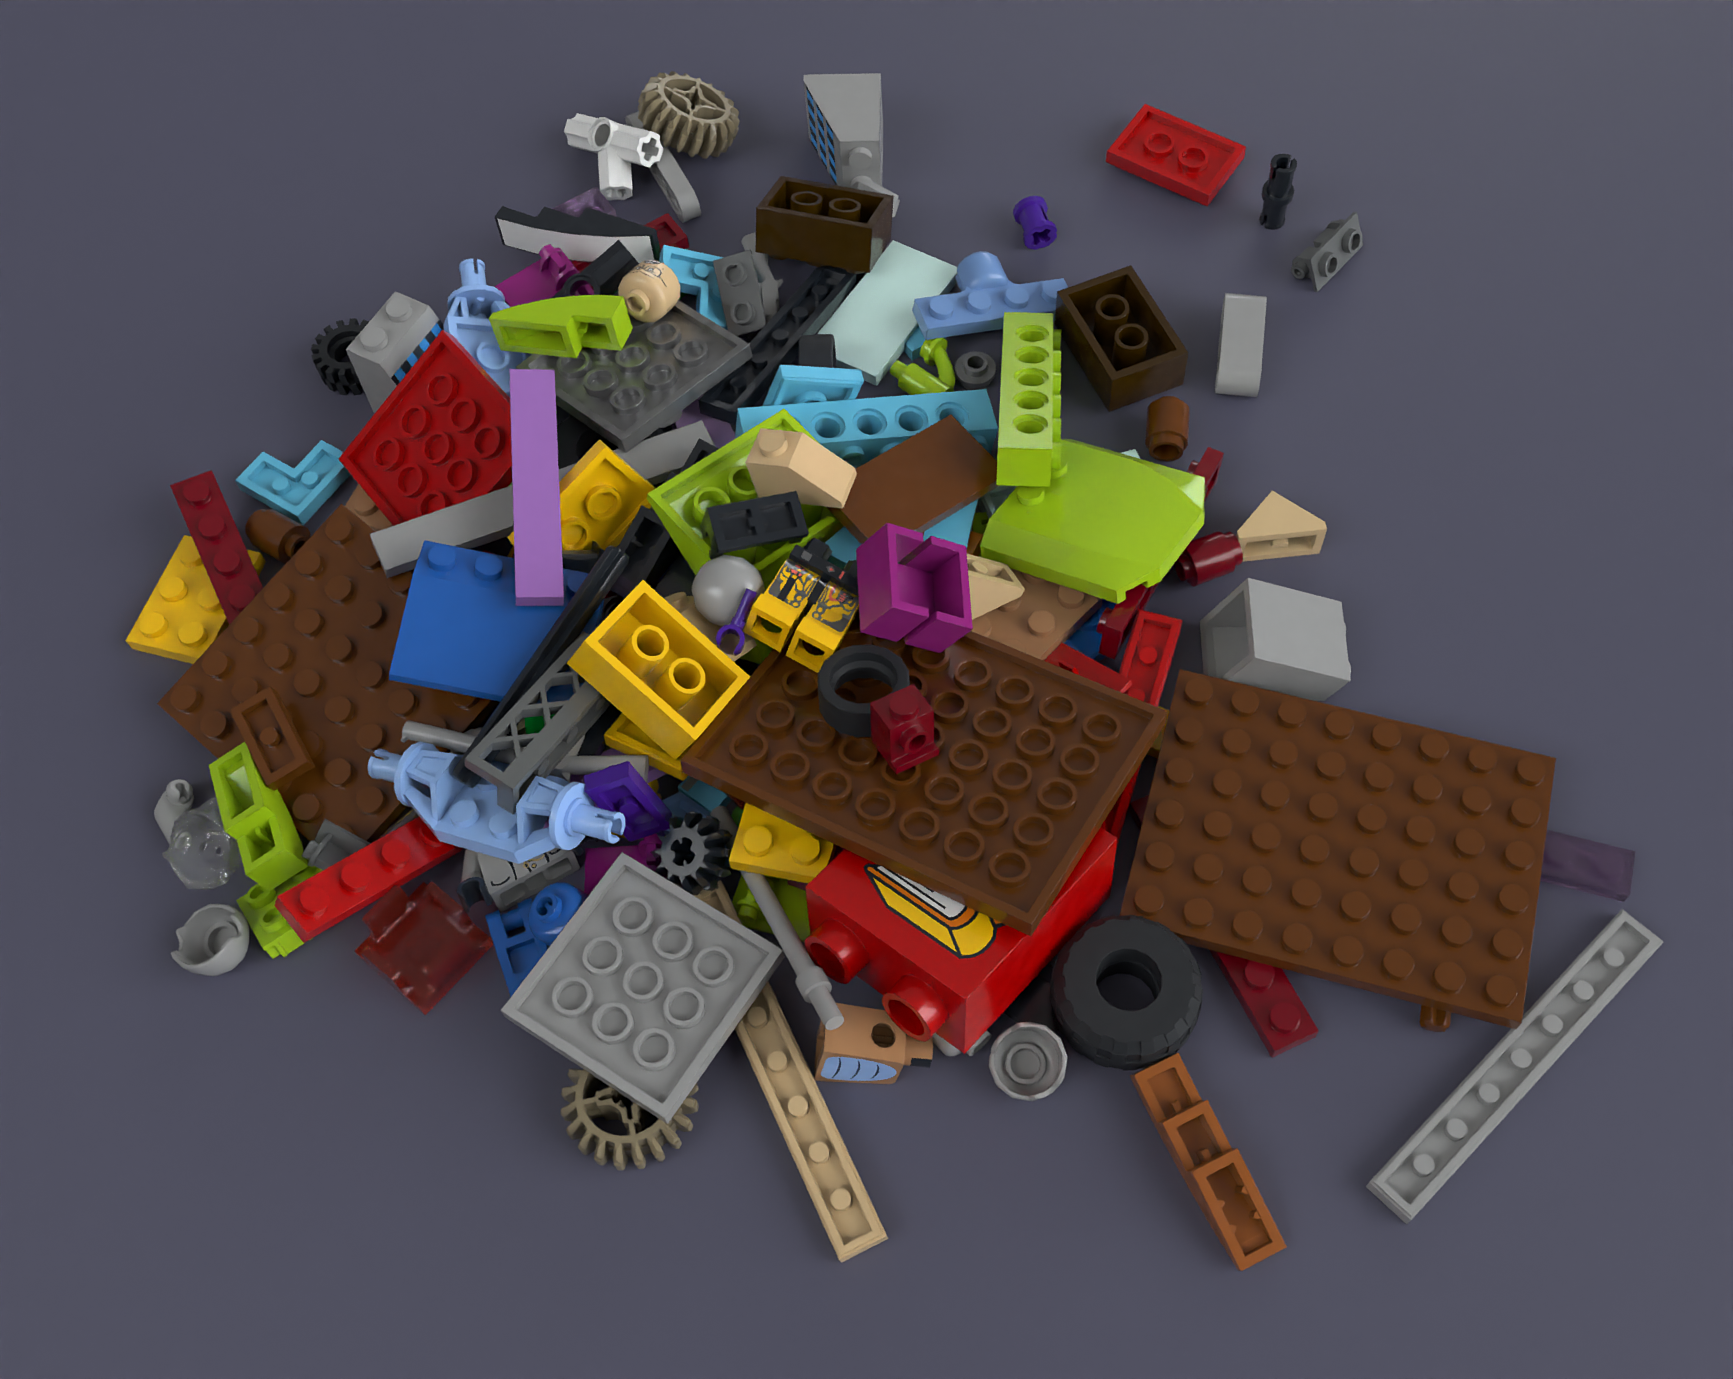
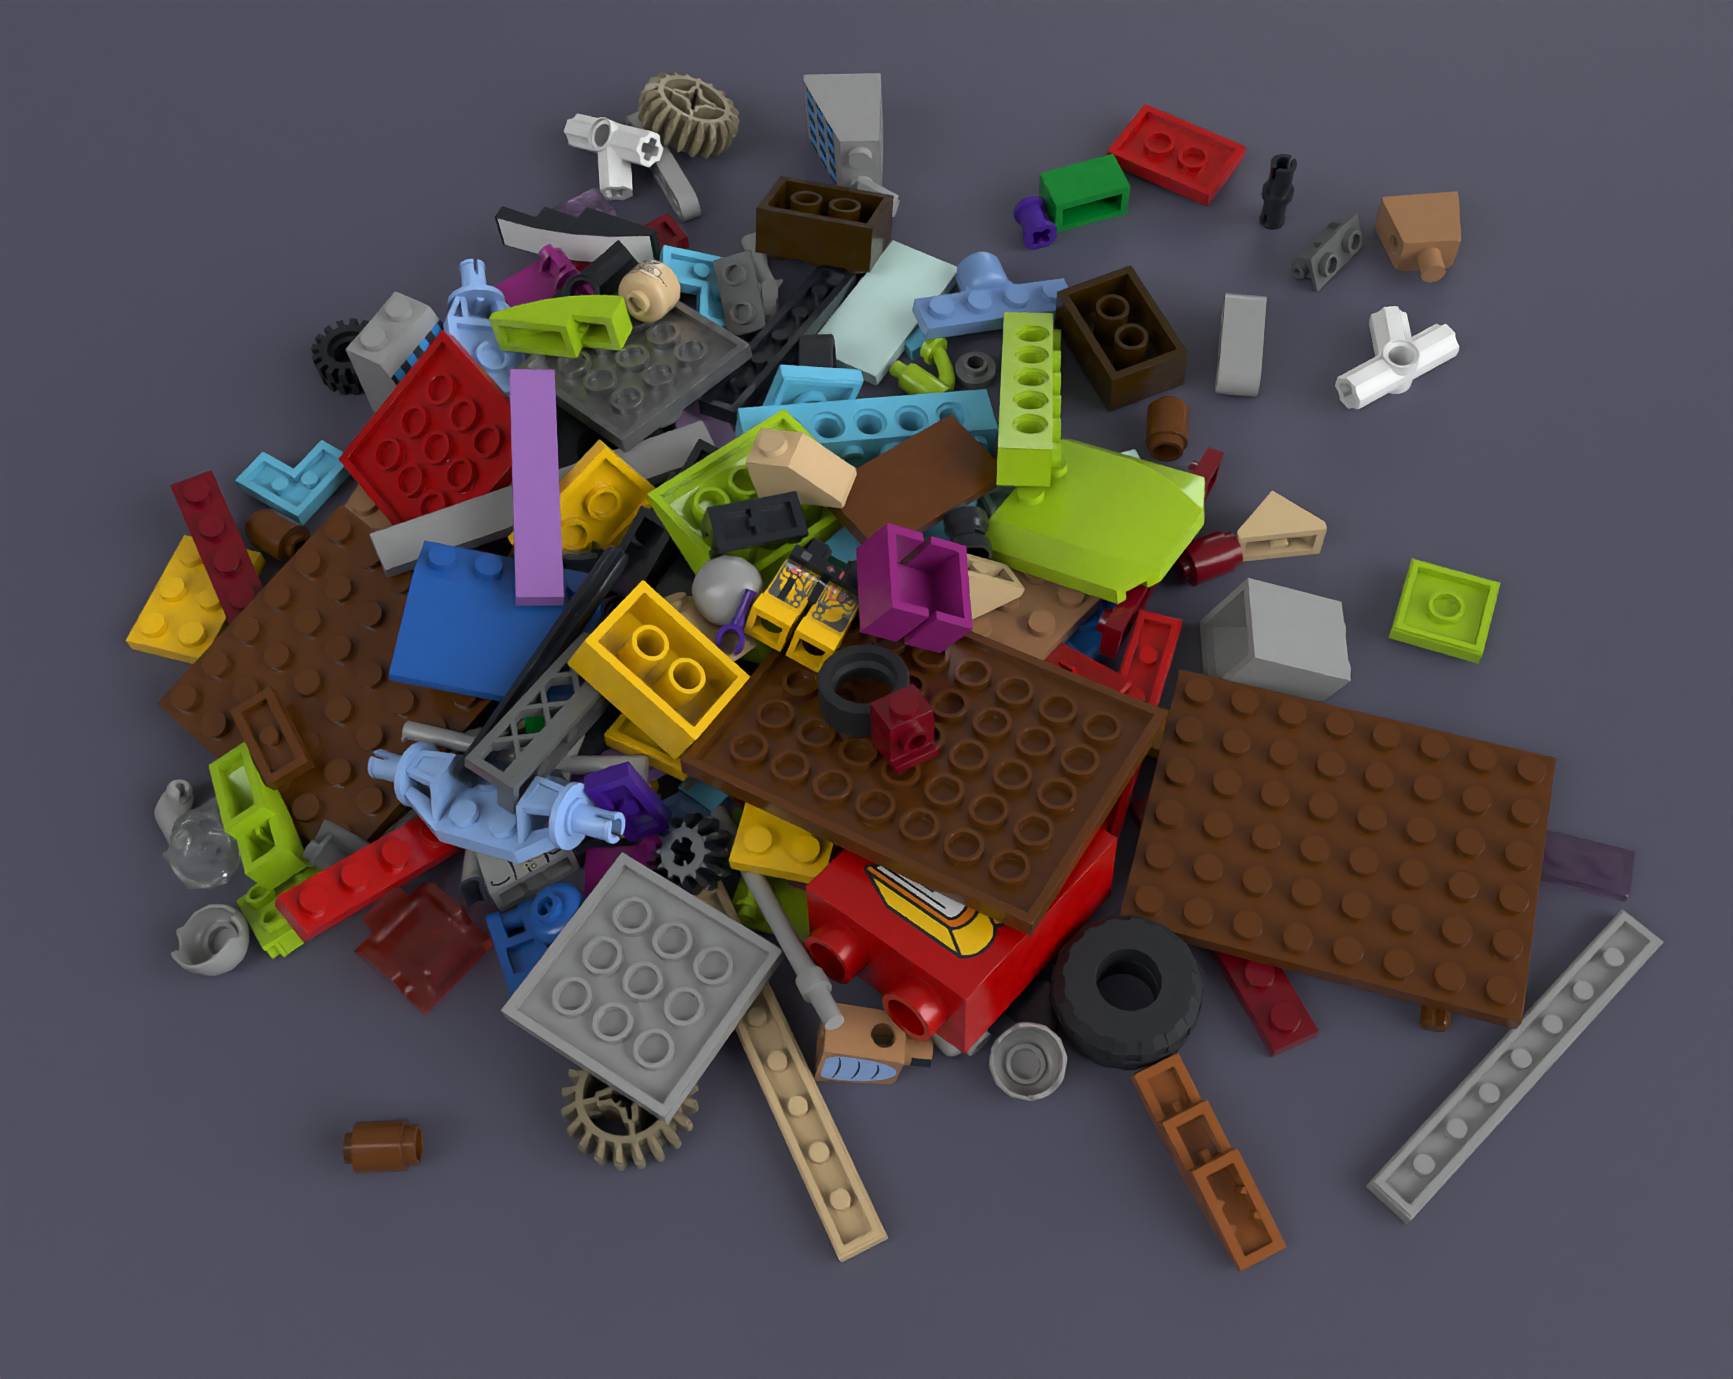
(383, 1146): none -> reddish brown brick
(968, 528): none -> black wheel
(1085, 192): none -> green piece
(1397, 358): none -> white piece
(1420, 232): none -> medium nougat torso
(1445, 610): none -> lime plate

